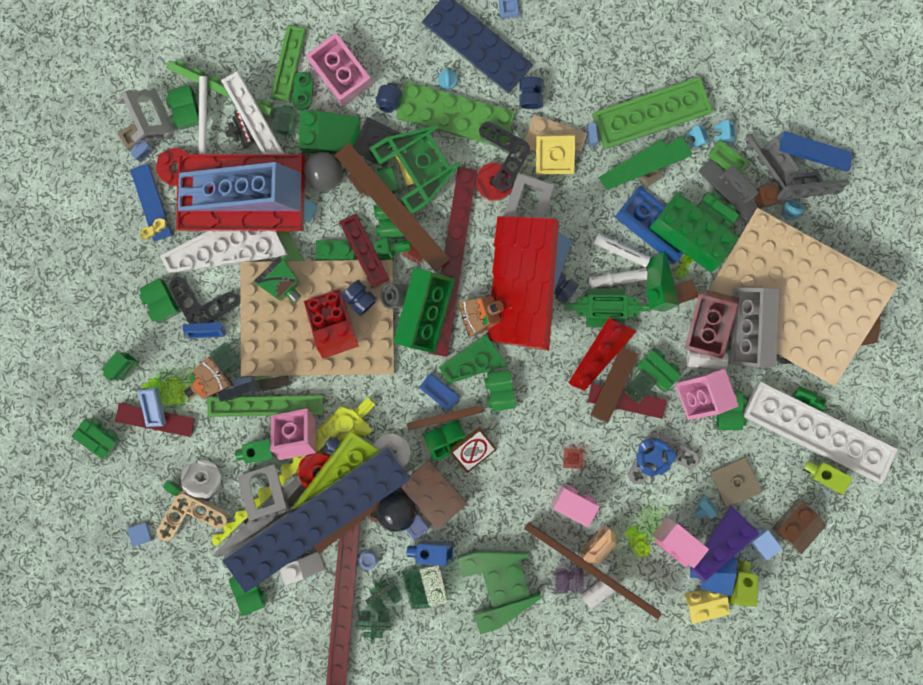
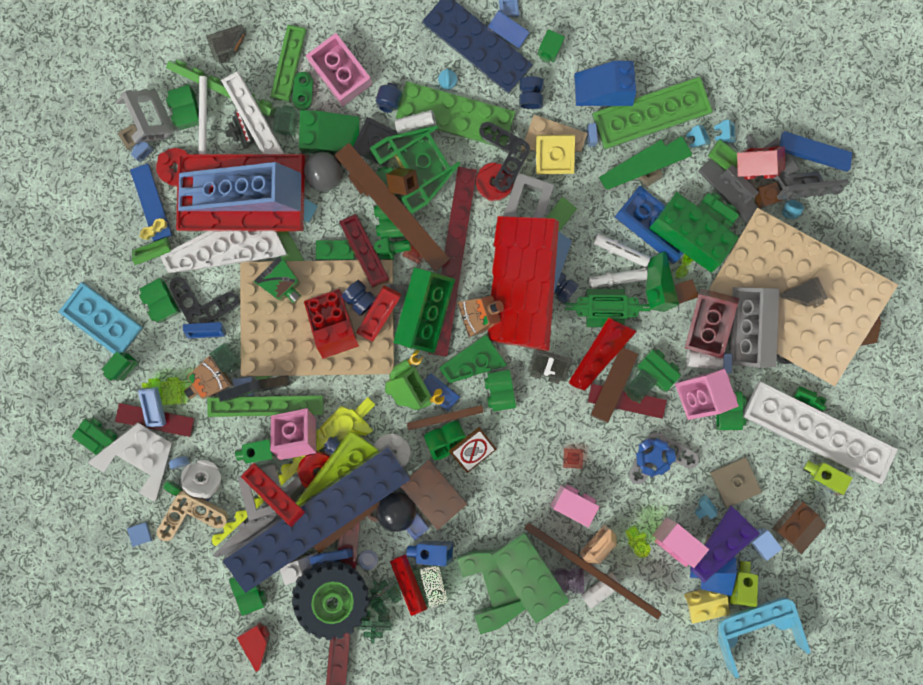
(100, 319): none -> medium azure tile
(143, 450): none -> white wing
(151, 251): none -> bright green tile
(179, 462): none -> medium blue tile
(226, 43): none -> clear smoke slope
(255, 644): none -> red slope
(272, 494): none -> red tile
(331, 556): none -> blue tile
(331, 617): none -> black wheel
(378, 313): none -> red plate
(402, 181): none -> reddish brown brick
(408, 387): none -> bright green torso
(408, 585): none -> red tile
(415, 122): none -> white axle
(508, 29): none -> tile
(530, 577): none -> green brick
(548, 365): none -> clear smoke slope
(550, 46): none -> green brick
(562, 212): none -> bright green tile
(606, 85): none -> blue slope
(727, 364): none -> medium blue tile
(761, 161): none -> brick
(779, 612): none -> medium azure windscreen
(807, 293): none -> clear smoke slope

